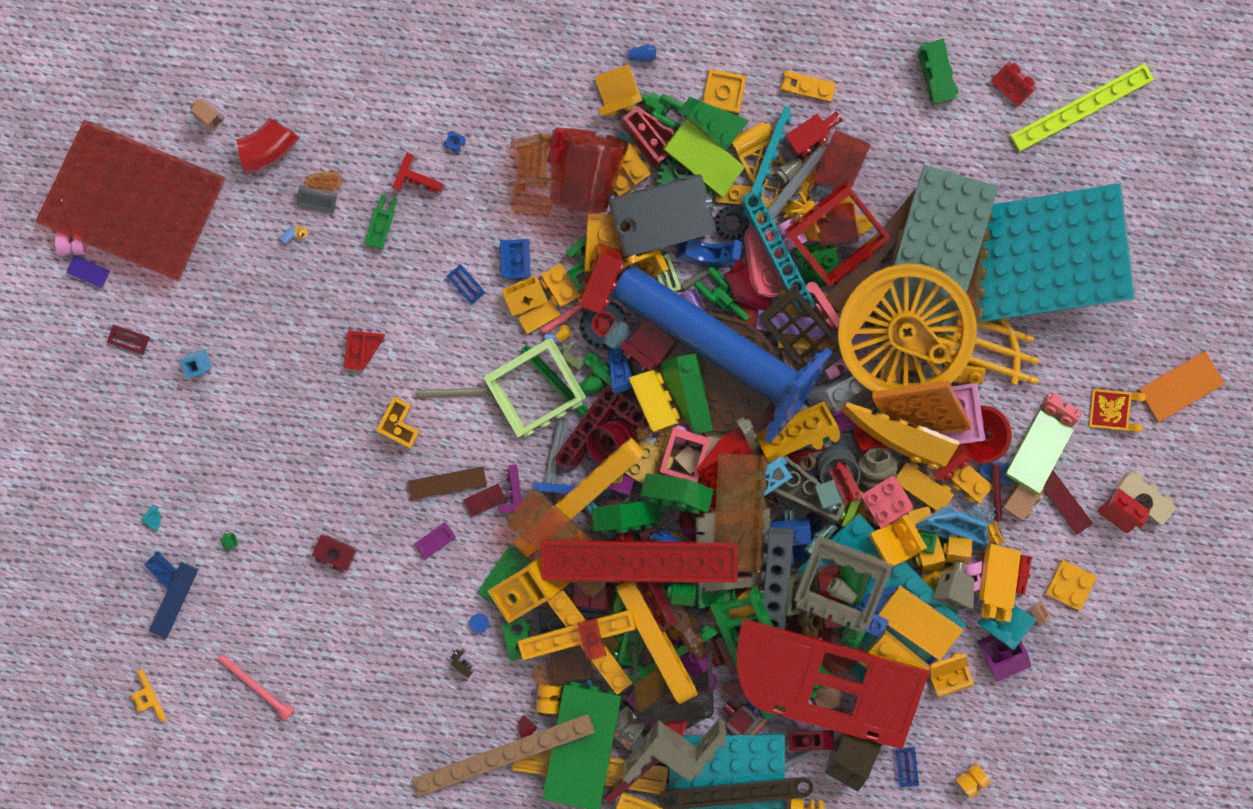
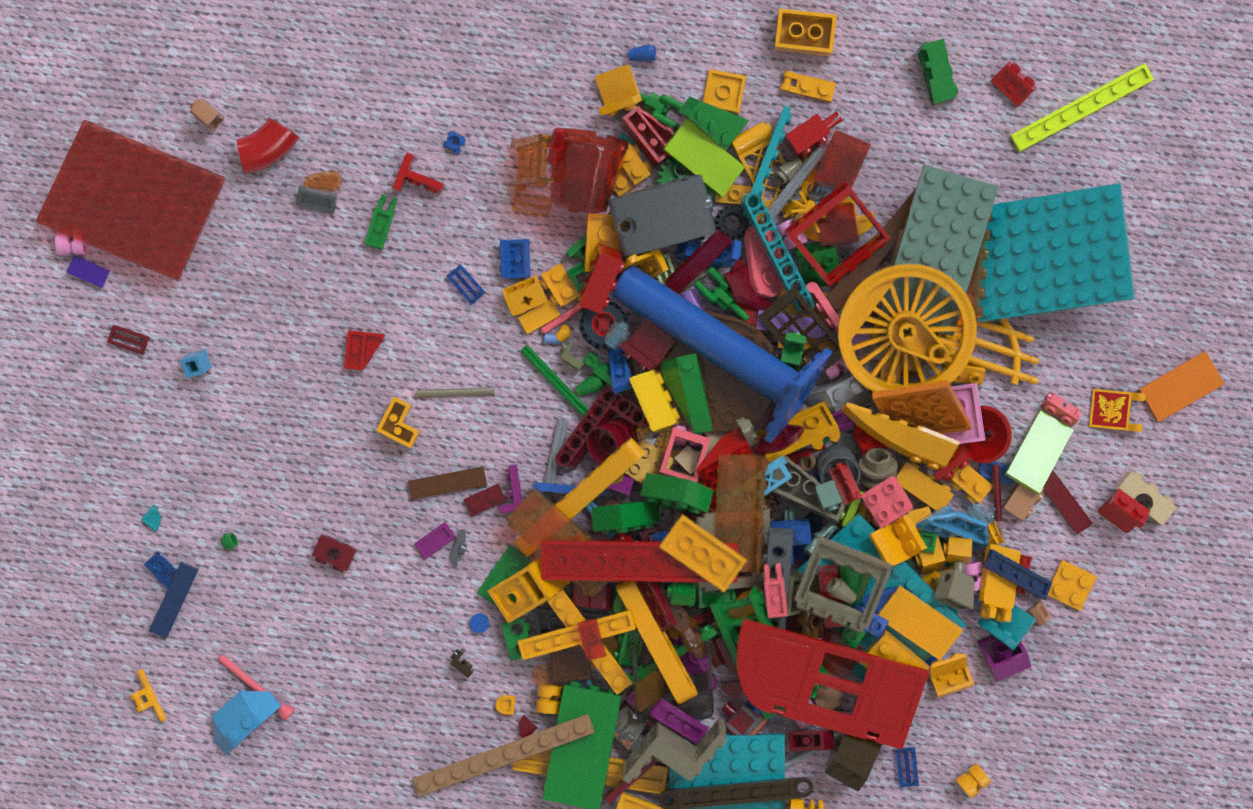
(242, 717): none -> dark azure wedge
(294, 232): arm -> none
(459, 547): none -> dark grey piece
(505, 404): yellowish green window -> none
(505, 704): none -> light orange tile
(678, 721): none -> magenta tile
(698, 261): none -> dark red tile
(703, 553): none -> light orange tile
(705, 619): none -> dark red tile
(775, 593): none -> coral hinge
(785, 438): none -> dark red tile
(793, 350): none -> green brick
(805, 32): none -> light orange brick
(1017, 574): none -> dark blue tile

